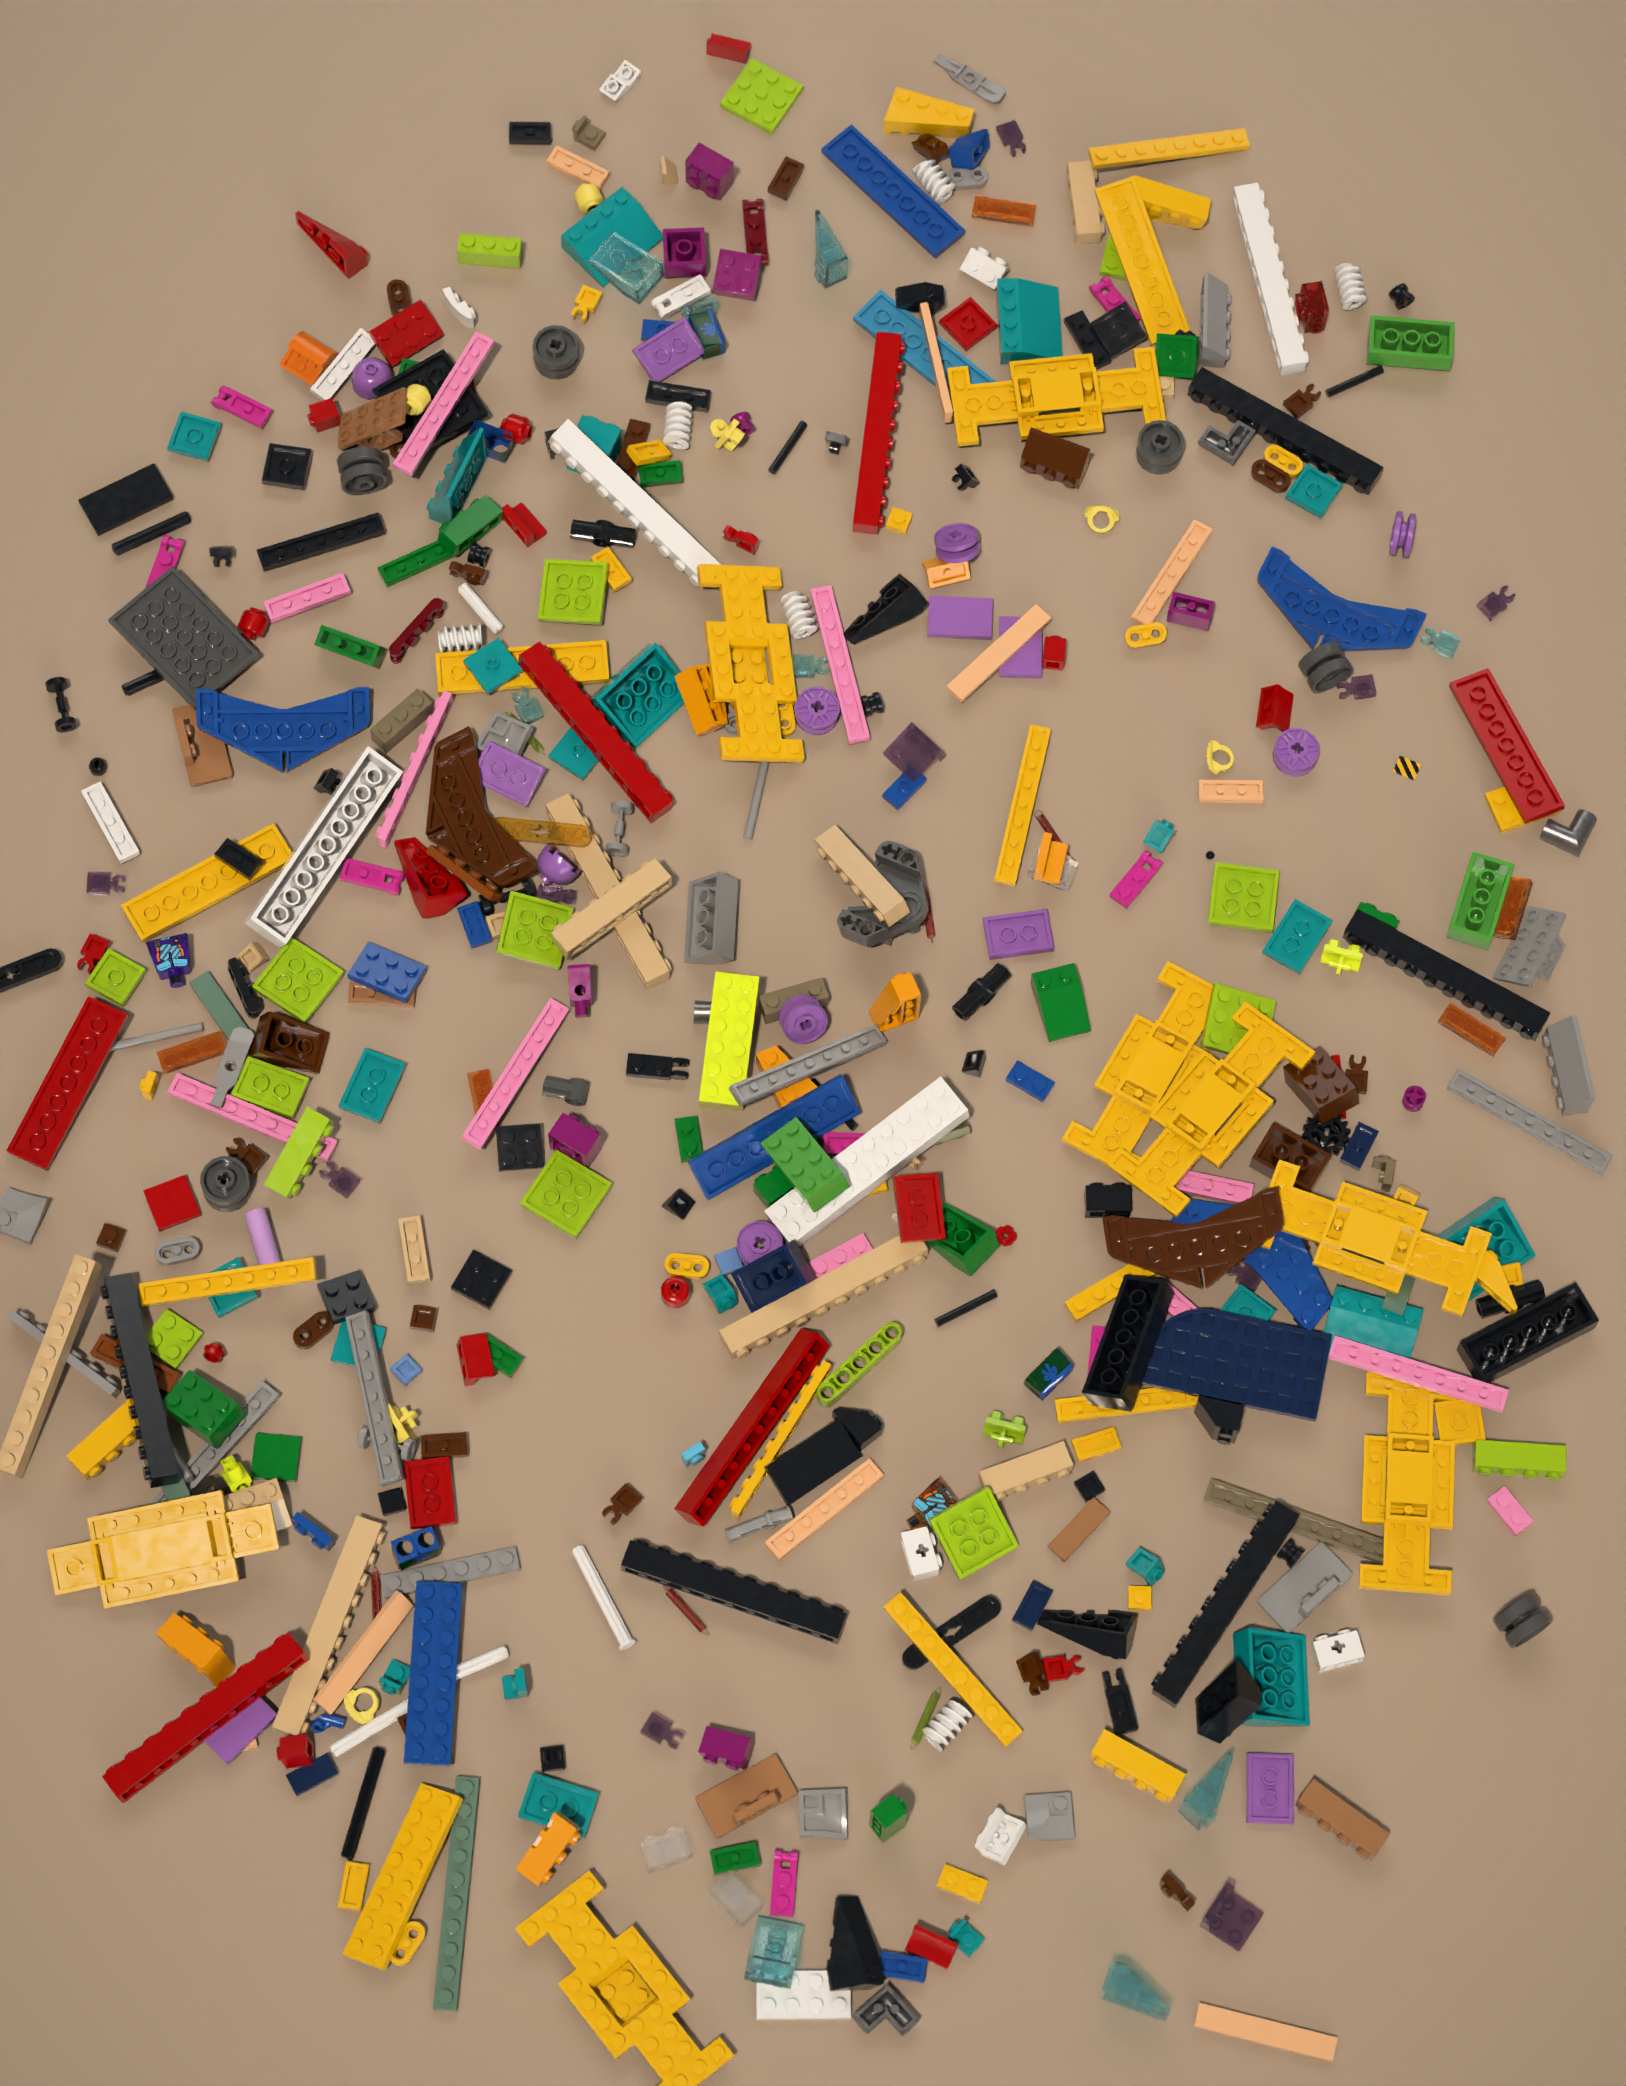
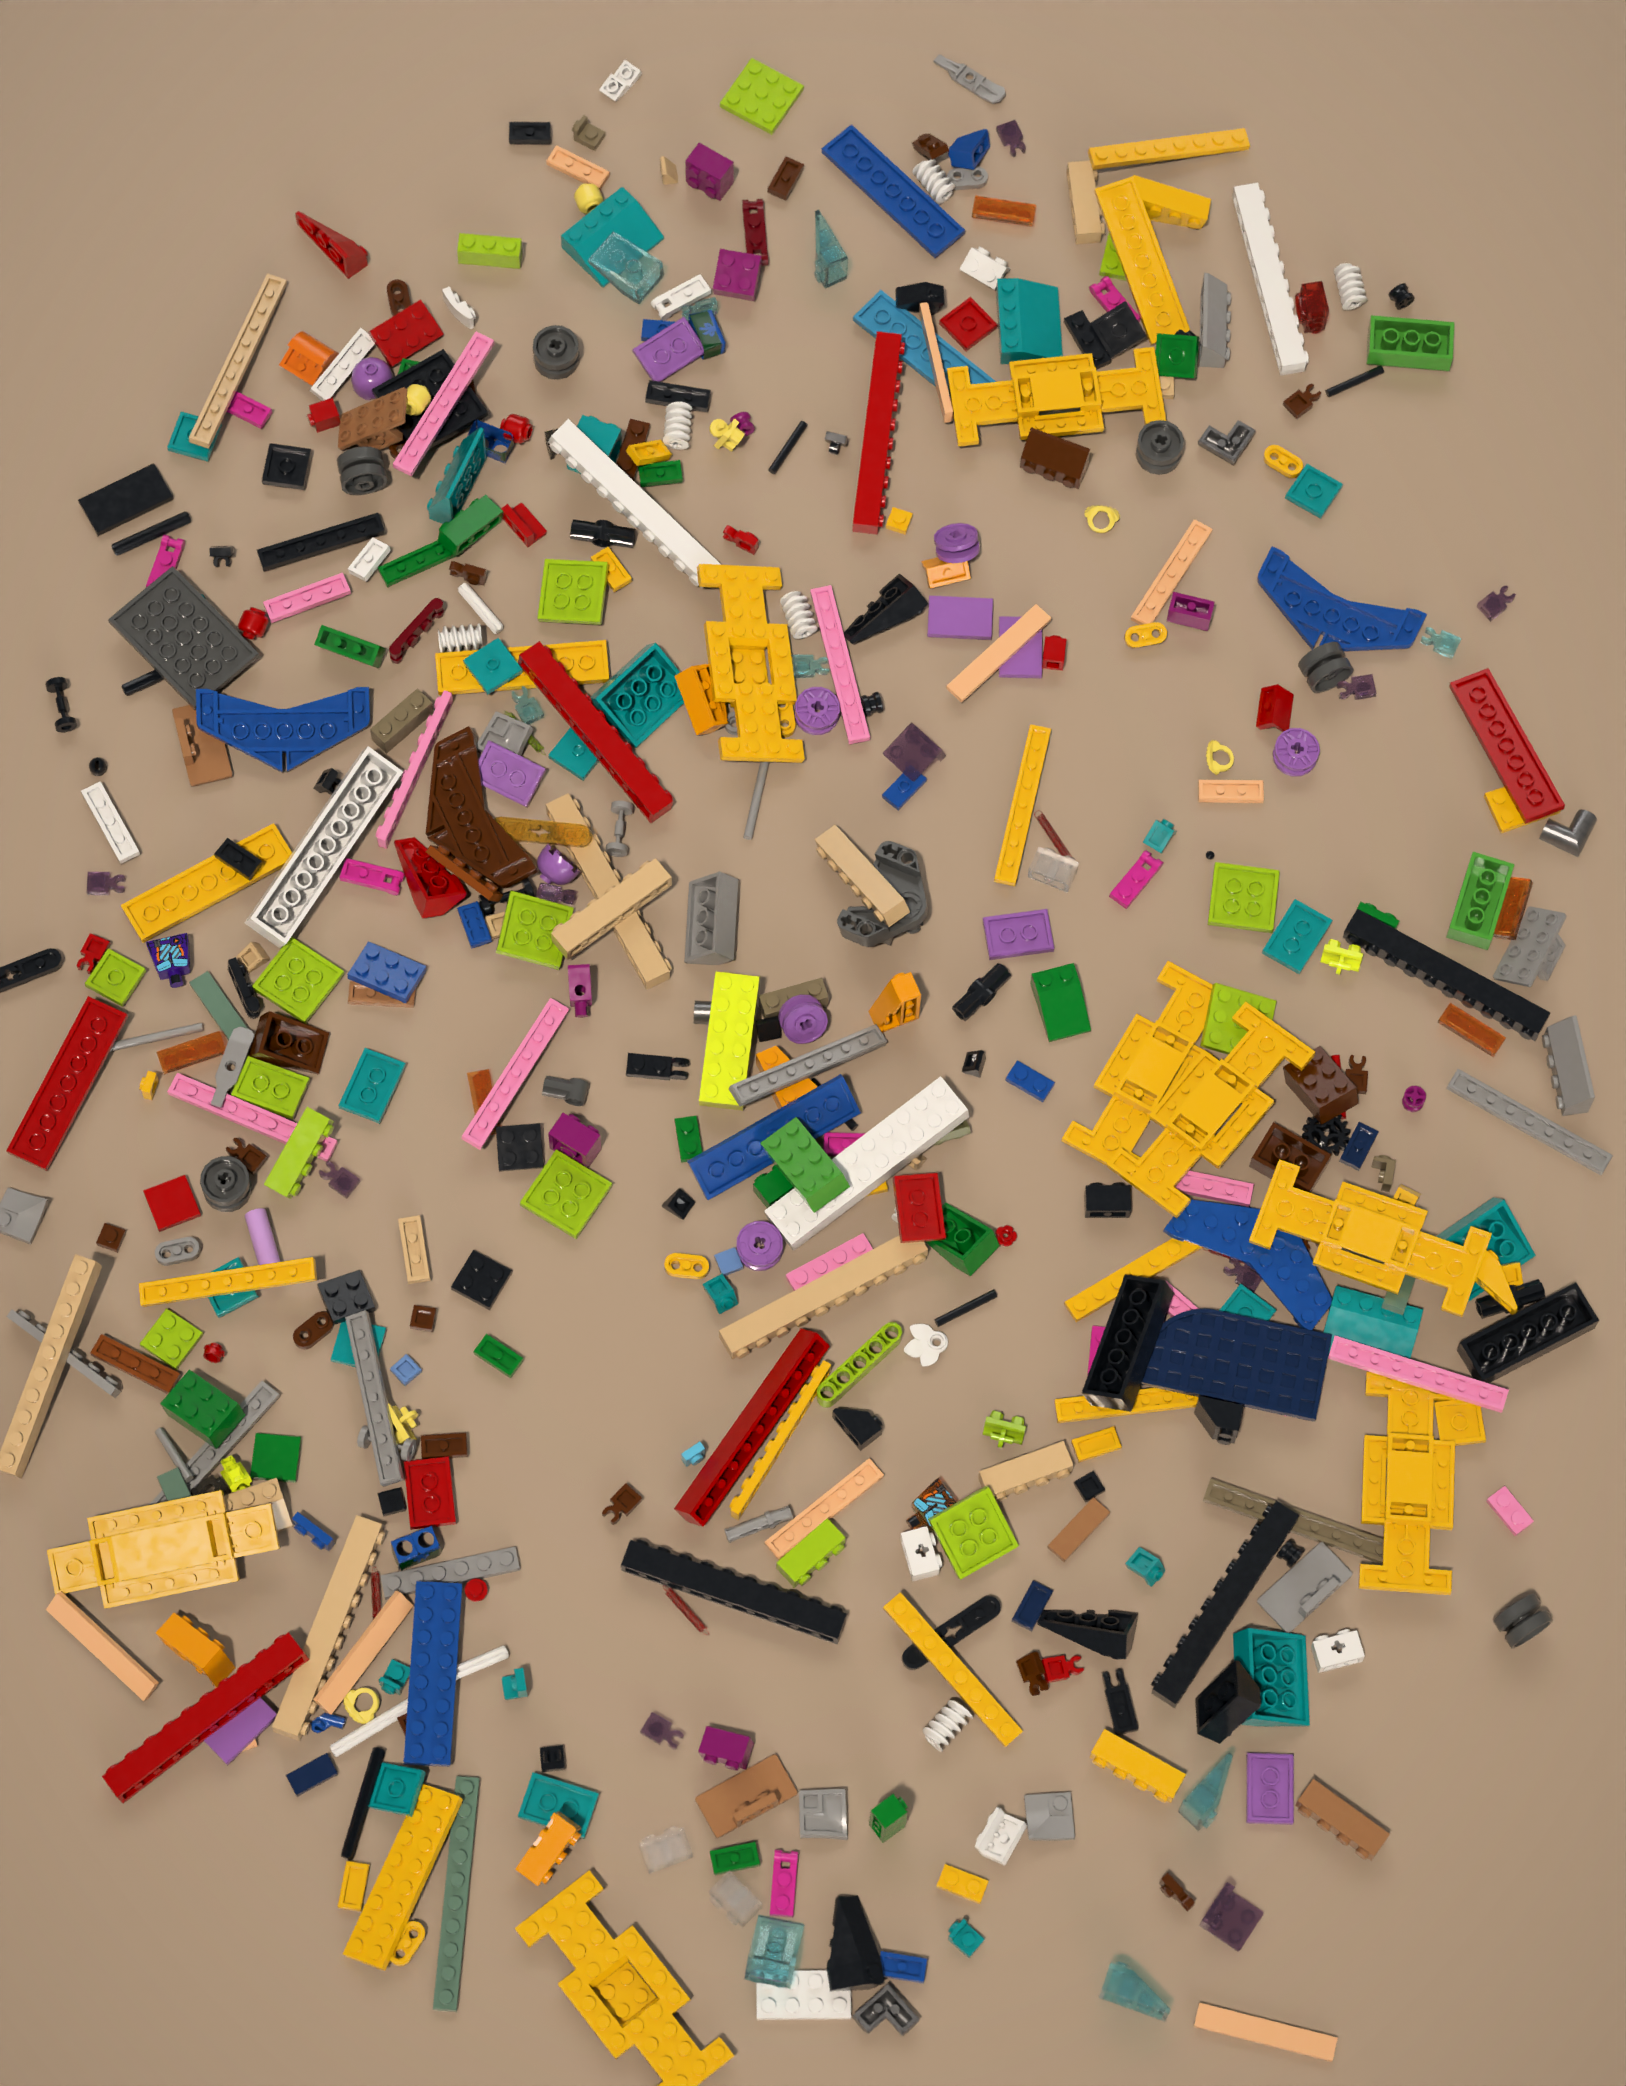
(102, 1646): none -> light nougat tile
(103, 1443): yellow brick -> none
(140, 1381): black brick -> none
(237, 361): none -> tan plate
(295, 1751): red brick -> none
(369, 559): none -> white plate
(397, 1789): none -> teal plate
(474, 1358): red panel -> none
(476, 1590): none -> red plate
(479, 554): black wheel -> none
(586, 301): yellow plate -> none
(603, 1598): white axle -> none
(675, 1292): red head -> none
(684, 252): magenta brick -> none
(728, 48): red panel -> none
(768, 1029): none -> black tile
(773, 1276): dark blue slope -> none
(811, 1553): none -> lime brick
(812, 1461): black tile -> none
(922, 1344): none -> white plate
(926, 115): yellow wedge -> none
(930, 924): red piece -> none
(931, 1946): red panel -> none
(933, 1707): lime piece -> none
(966, 475): black tile -> none
(1048, 1374): dark green piece -> none
(1050, 860): light orange panel -> none
(1139, 1598): yellow plate -> none
(1209, 1245): reddish brown wing -> none
(1272, 475): reddish brown plate -> none
(1285, 431): black brick -> none
(1402, 534): medium lavender wheel -> none
(1406, 768): sticker -> none
(1519, 1459): lime brick -> none

